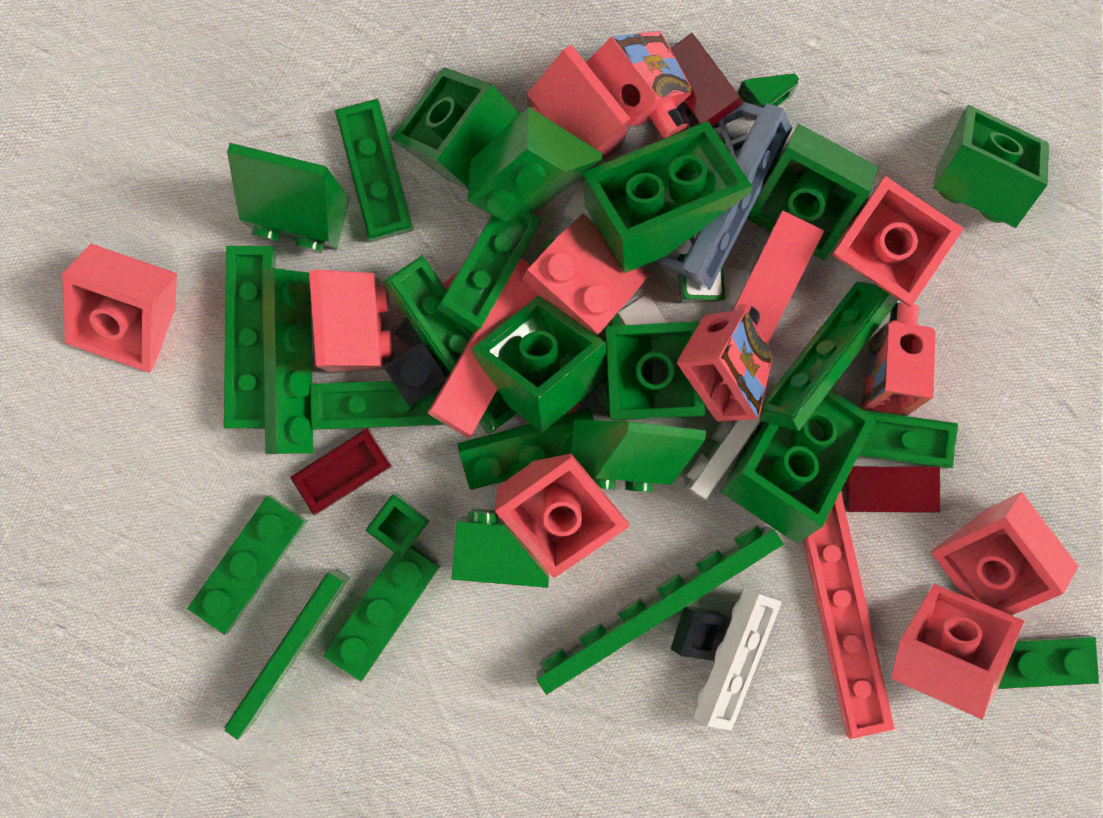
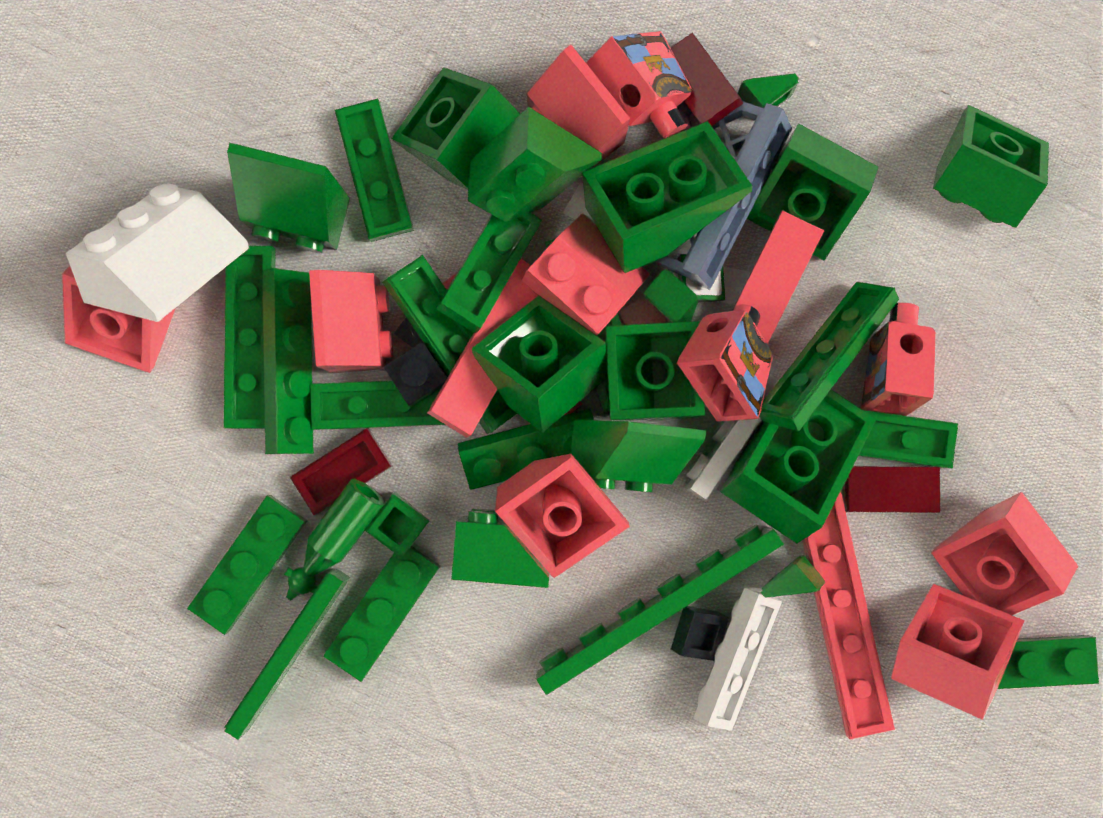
(155, 253): none -> white slope
(335, 535): none -> green wheel
(672, 297): none -> green slope
(795, 578): none -> green slope
(896, 241): coral slope -> none

